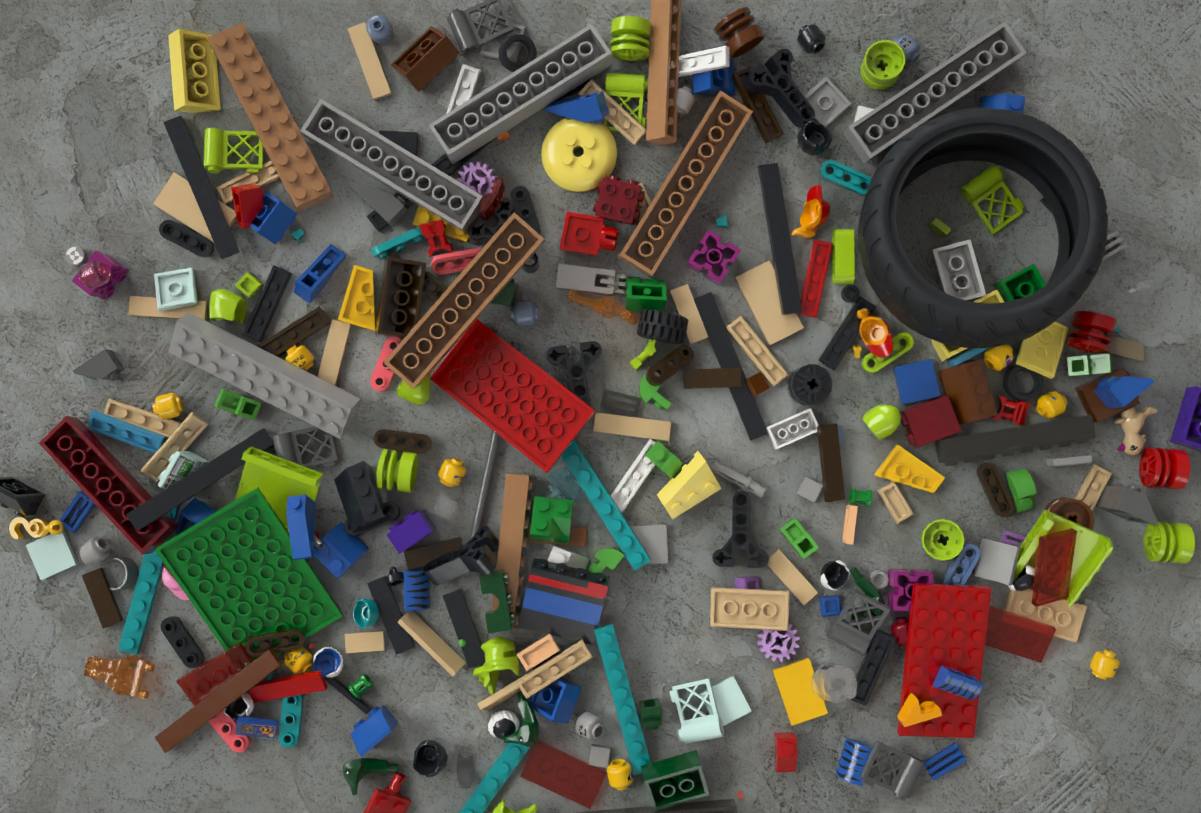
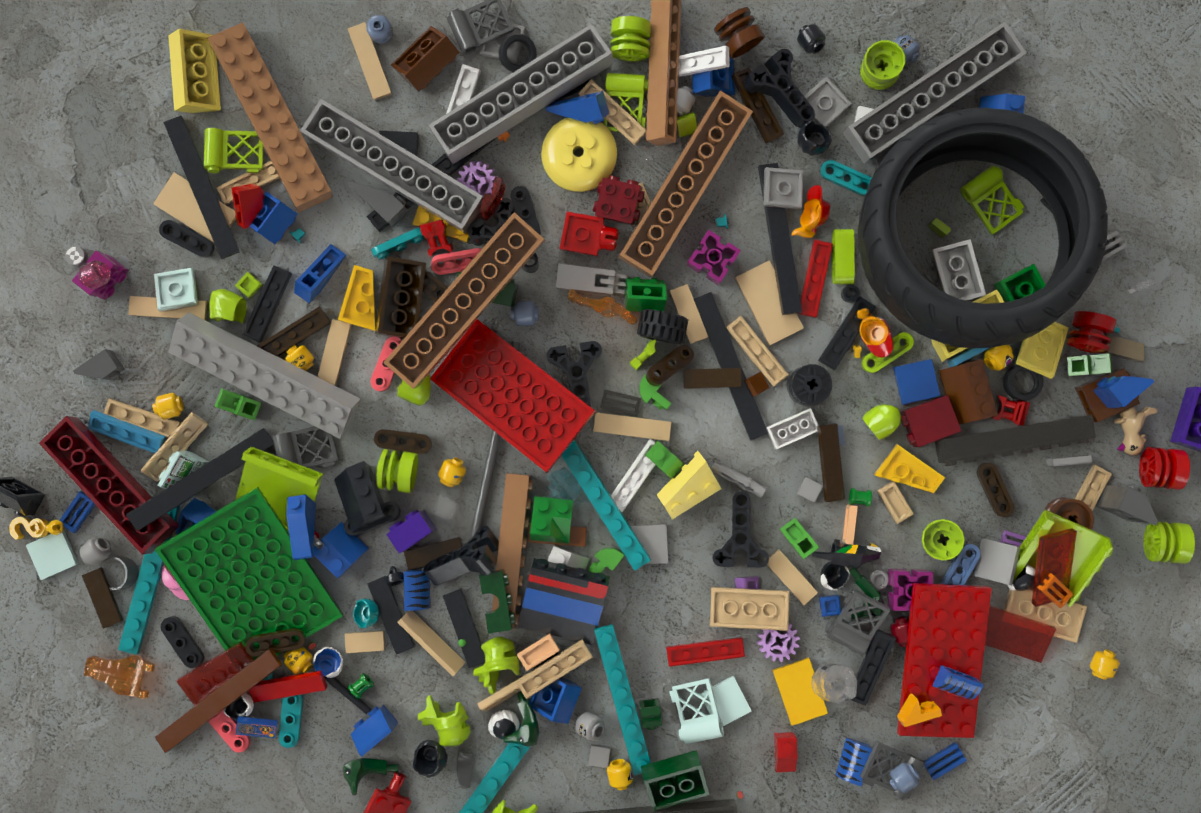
(449, 725): none -> lime piece
(563, 774): clear red tile -> none
(686, 124): none -> lime tile
(705, 651): none -> red tile
(783, 188): none -> light grey tile
(850, 555): none -> black animal
(904, 777): none -> sand blue head
(1022, 489): bright green brick -> none
(1048, 584): none -> orange tile
(1051, 404): yellow head -> none

